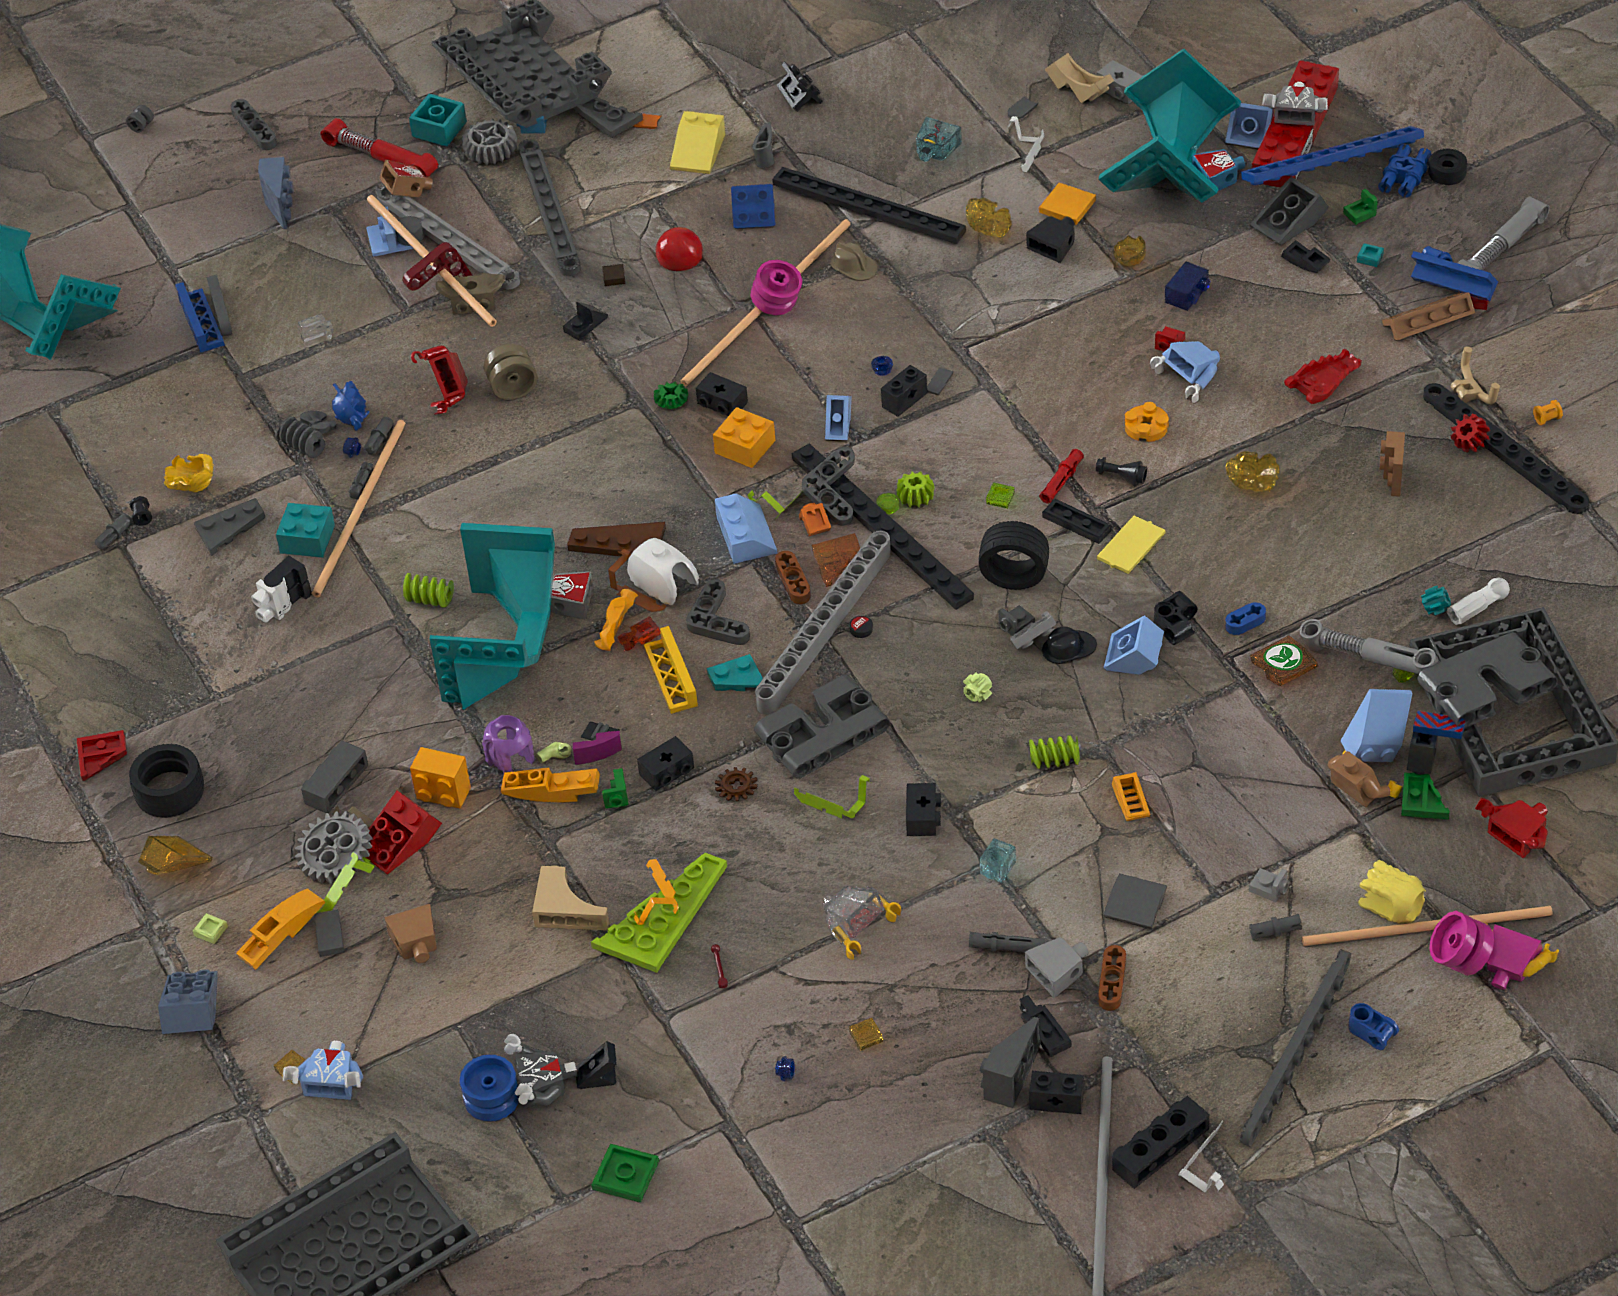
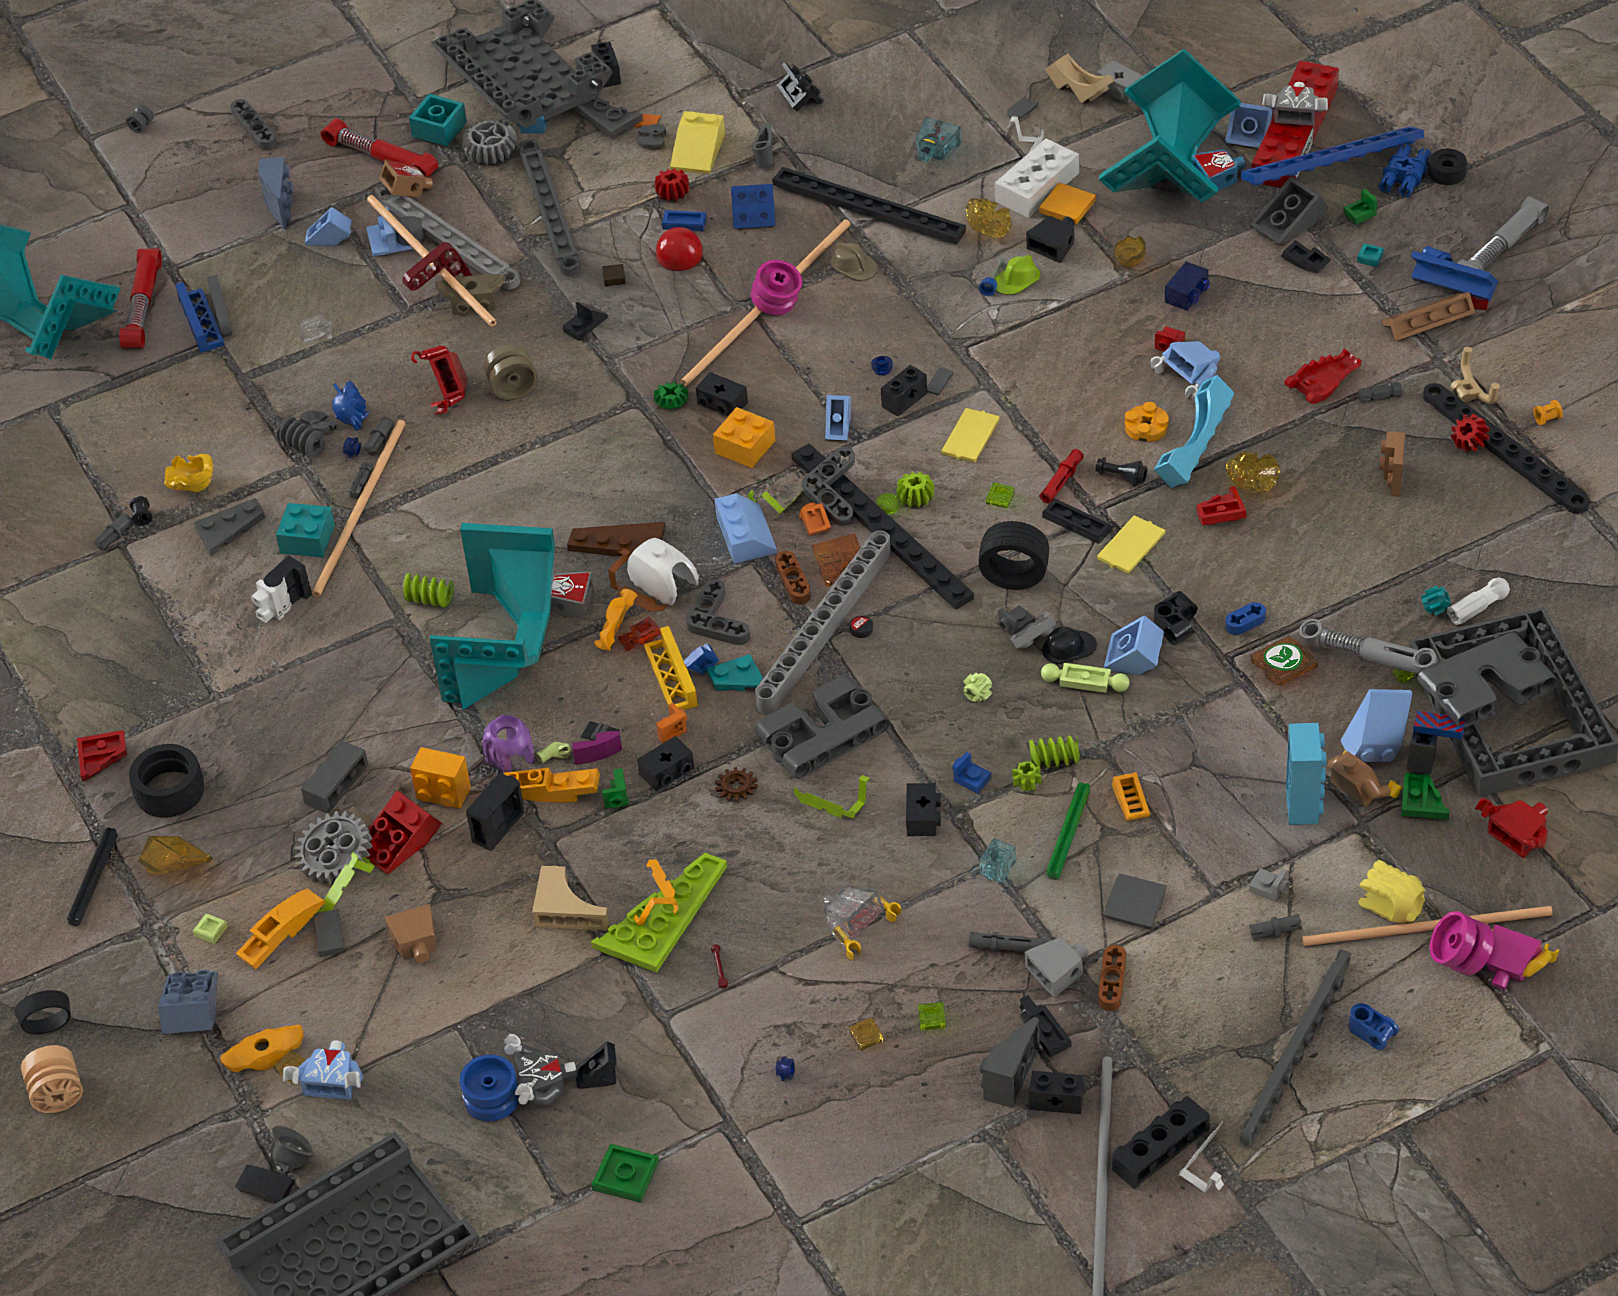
(40, 1001): none -> black tyre
(51, 1079): none -> light nougat wheel
(92, 876): none -> black axle
(148, 263): none -> red piece
(265, 1183): none -> black slope
(280, 1042): none -> light orange piece
(290, 1148): none -> dark grey piece
(329, 229): none -> light blue slope
(495, 811): none -> black window
(606, 53): none -> black brick
(654, 140): none -> dark grey piece
(671, 184): none -> red gear
(672, 725): none -> orange bracket
(688, 219): none -> blue tile
(701, 659): none -> blue bracket
(931, 1016): none -> clear neon green tile
(969, 774): none -> blue bracket
(970, 435): none -> light yellow piece
(989, 285): none -> blue hinge
(1017, 275): none -> lime piece
(1026, 776): none -> lime gear
(1035, 177): none -> white brick
(1068, 830): none -> green axle
(1085, 677): none -> yellowish green plate
(1211, 402): none -> medium azure arch
(1222, 508): none -> red wing
(1305, 773): none -> medium azure brick
(1380, 392): none -> dark grey axle

